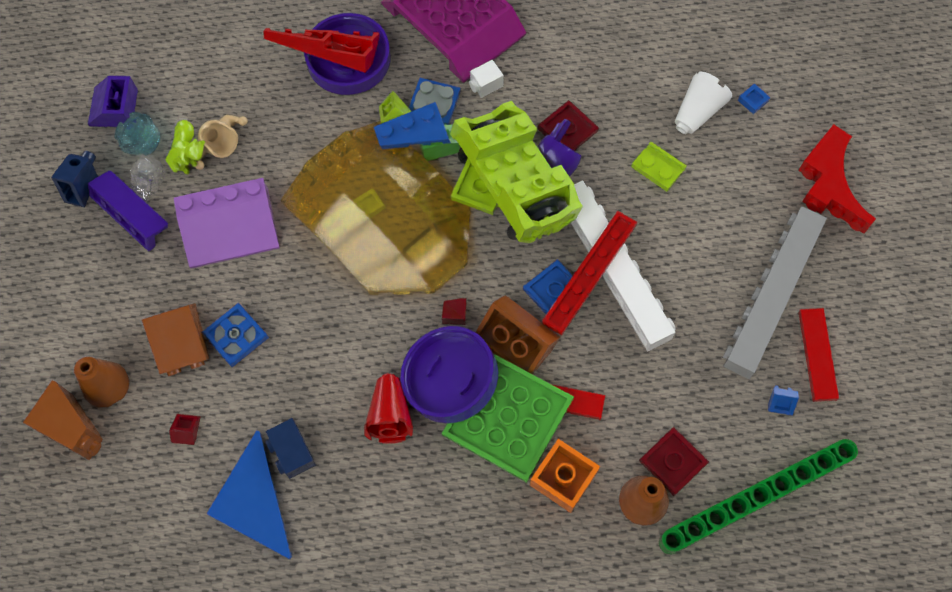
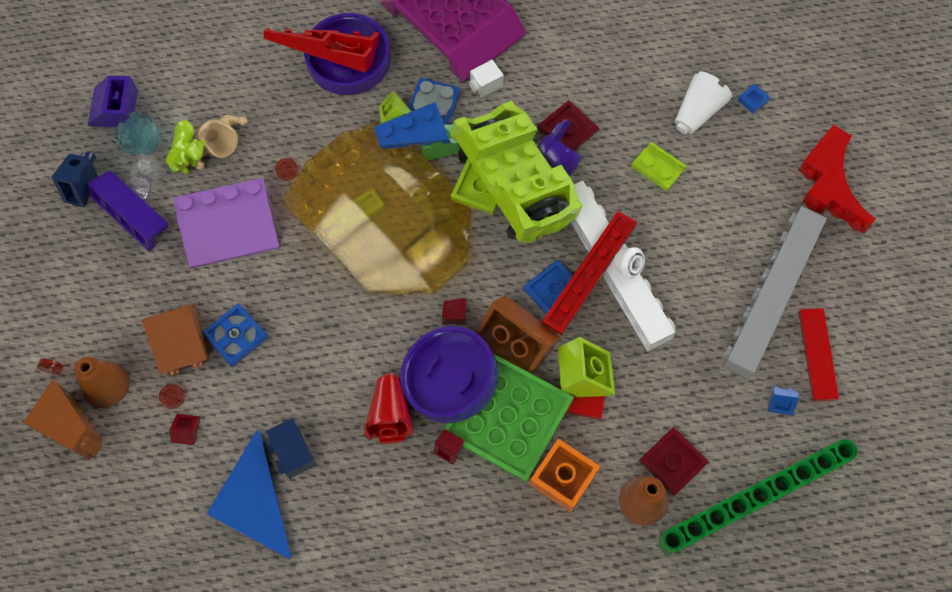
(50, 366): none -> clear red tile
(171, 396): none -> clear red tile
(286, 169): none -> clear red tile
(448, 446): none -> dark red slope
(585, 369): none -> lime slope
(629, 262): none -> white cone

